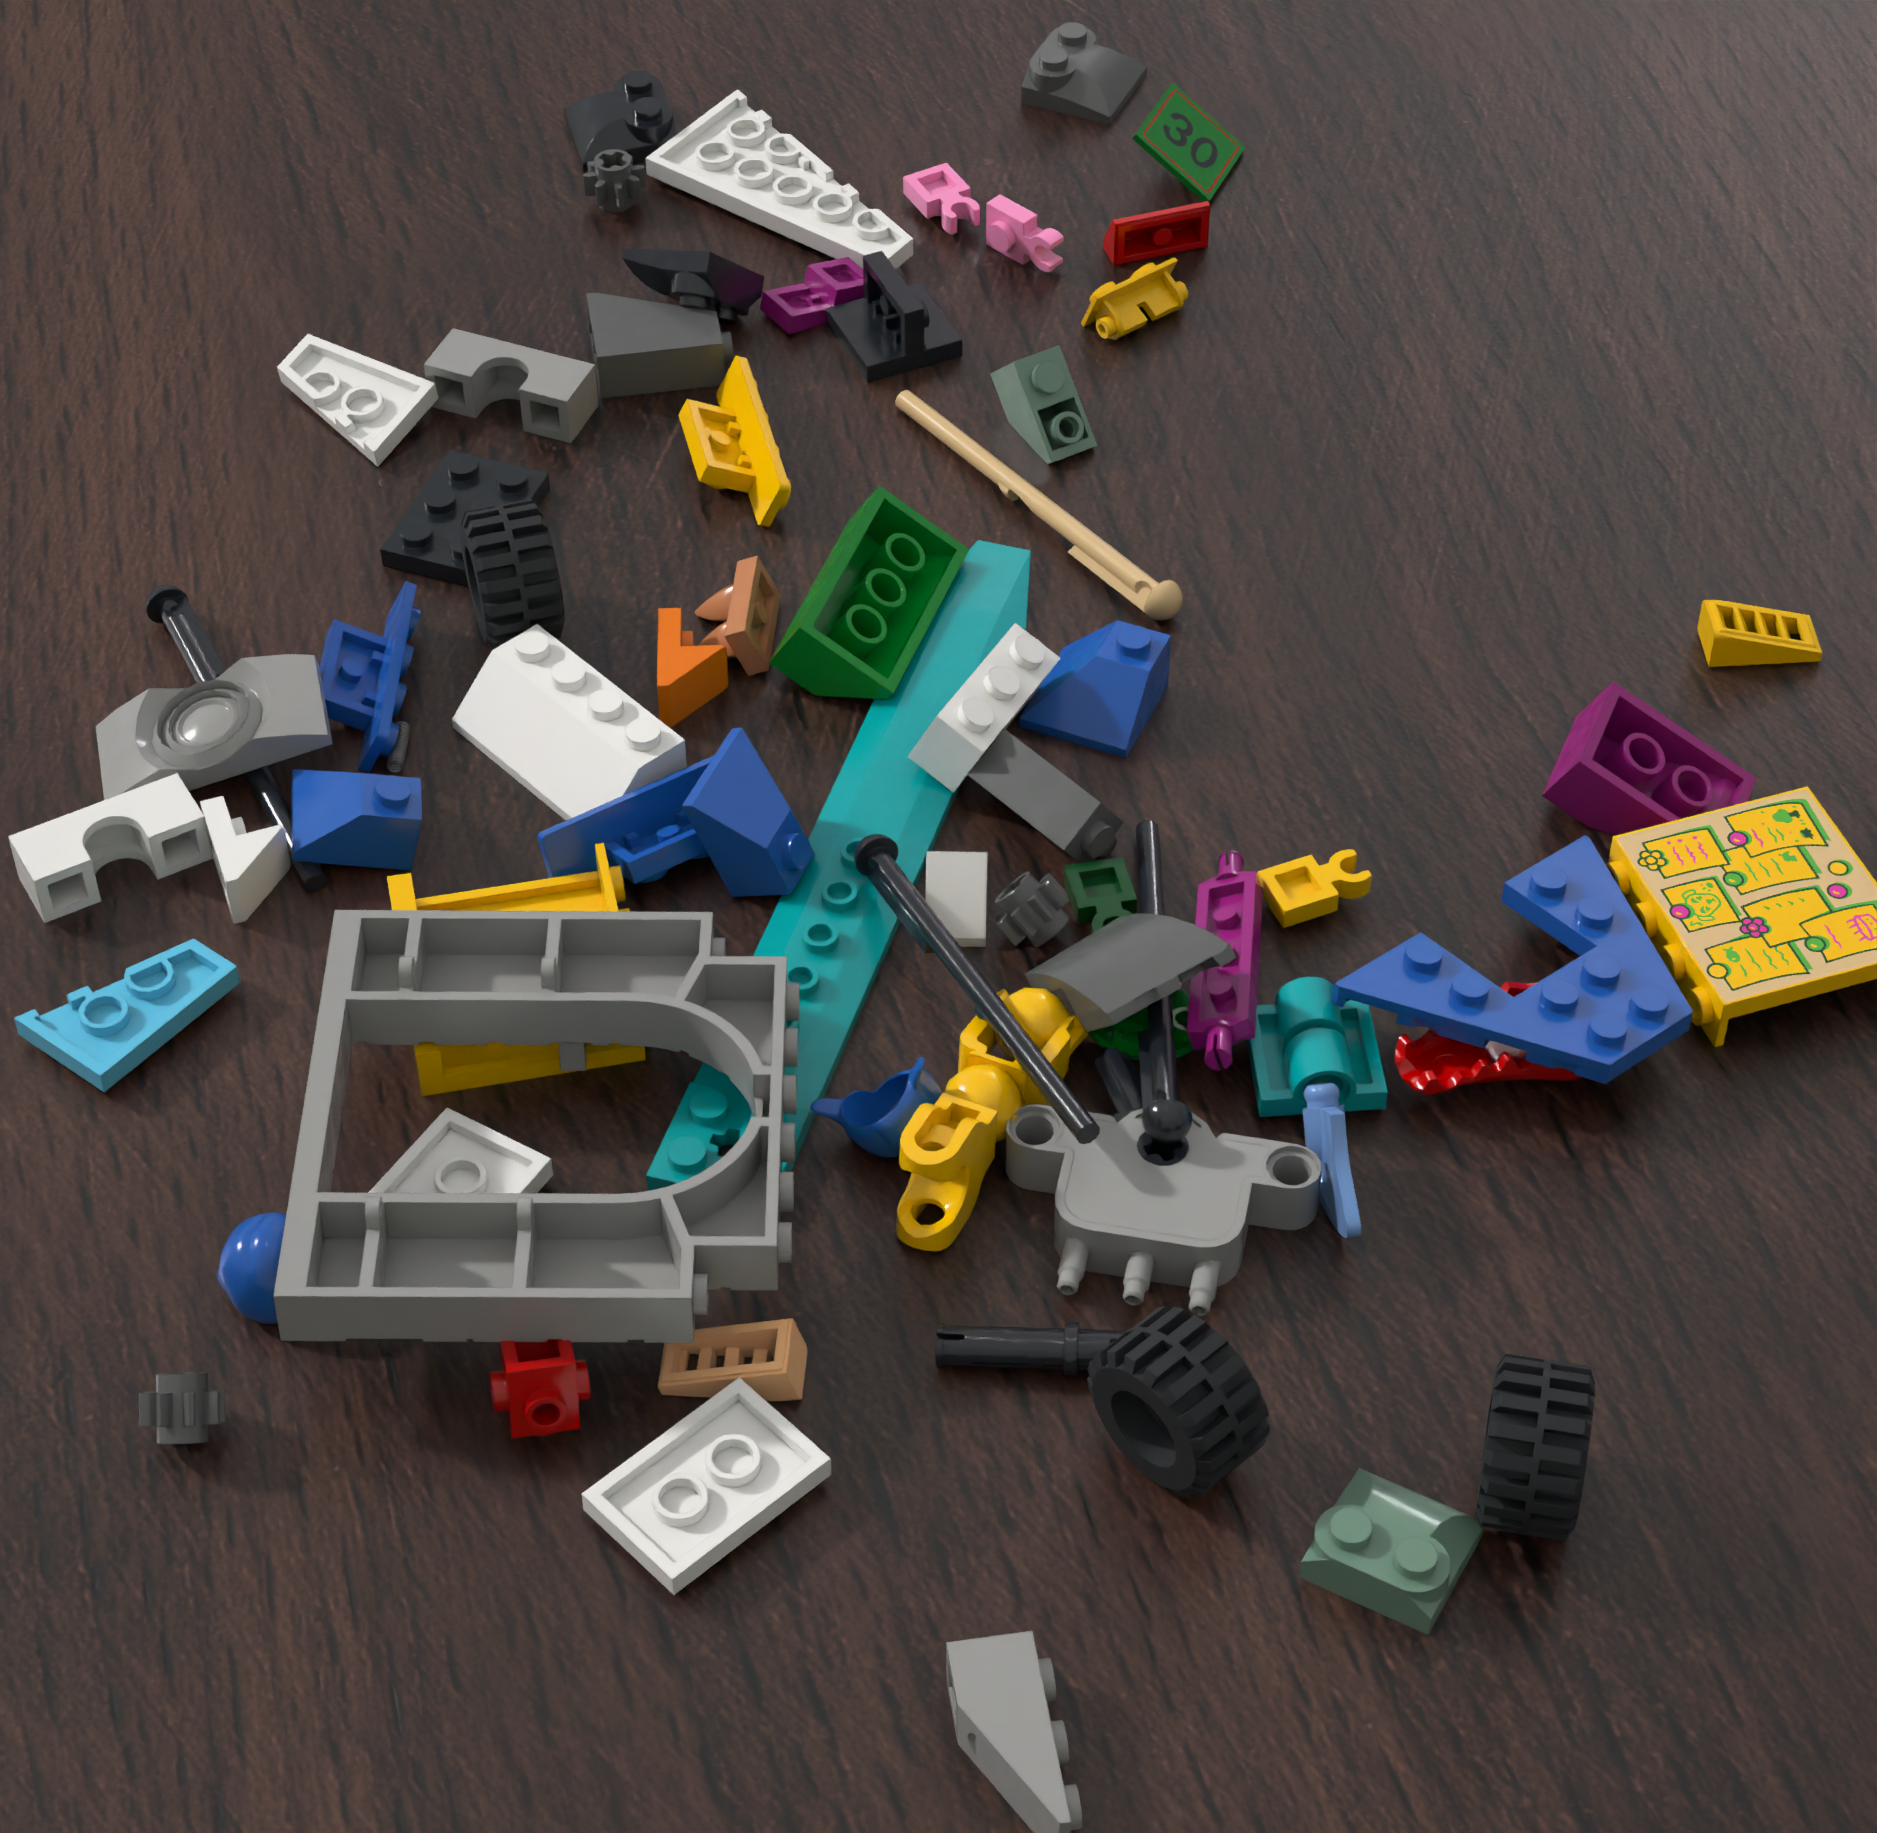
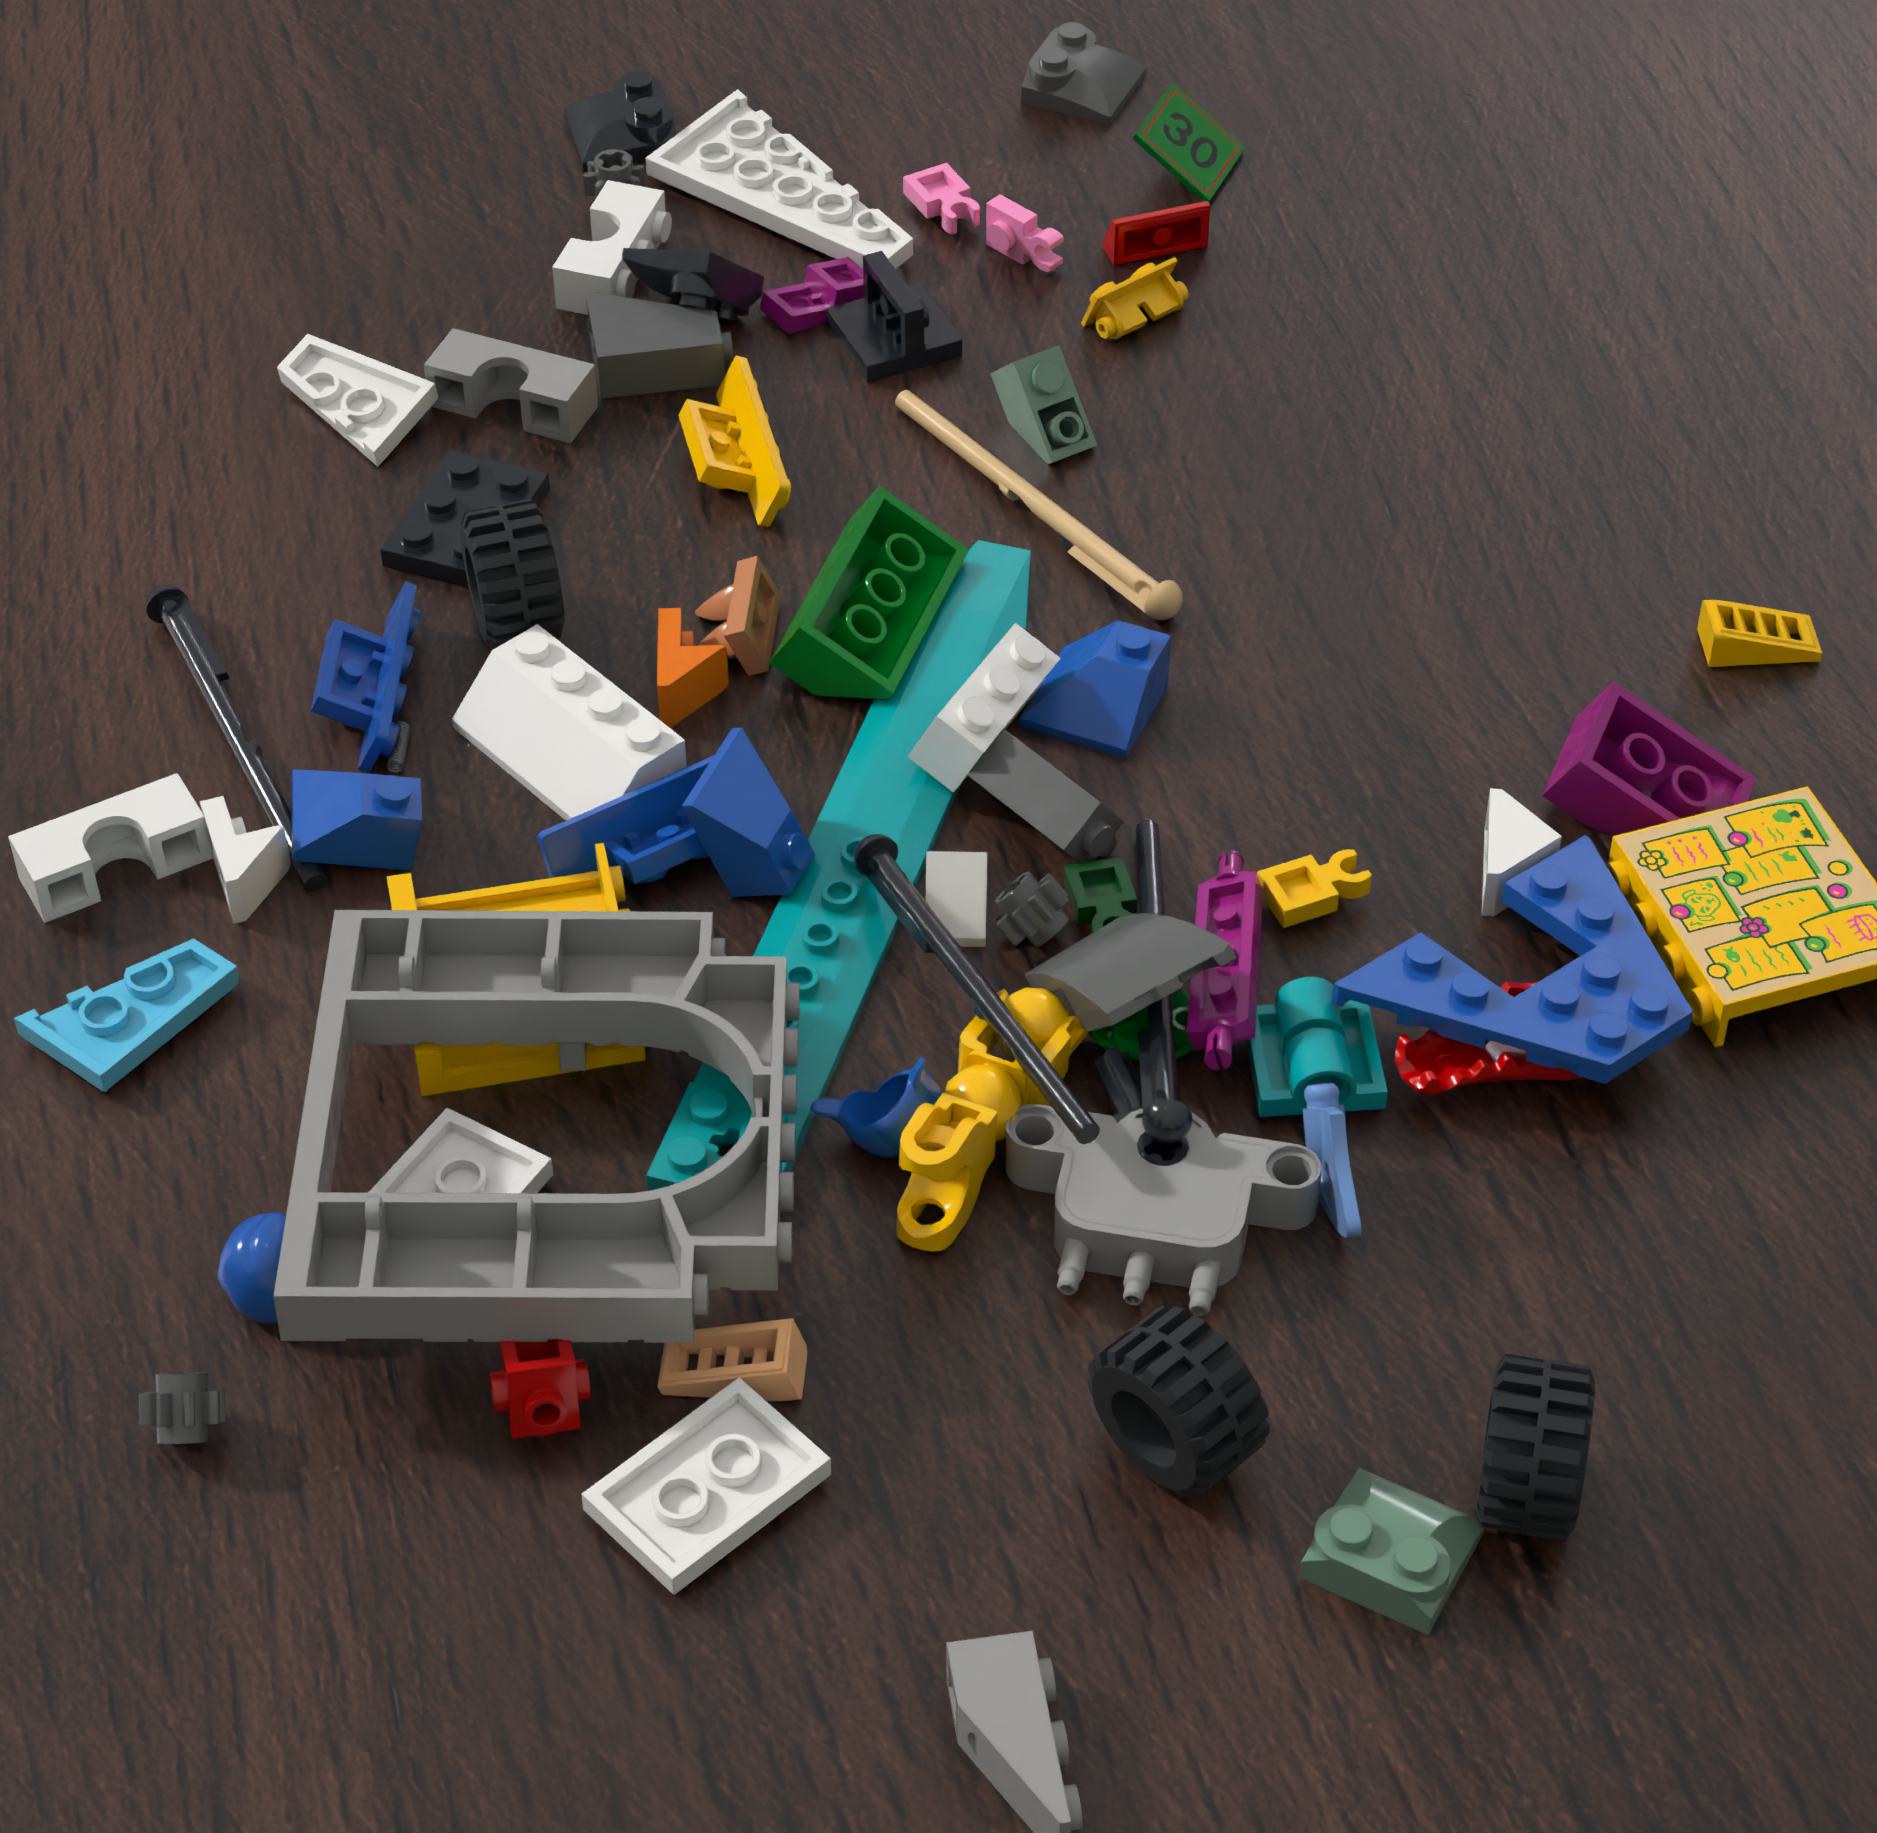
(218, 727): light grey slope -> none
(619, 219): none -> white arch
(1021, 1346): black pin -> none
(1512, 844): none -> white slope

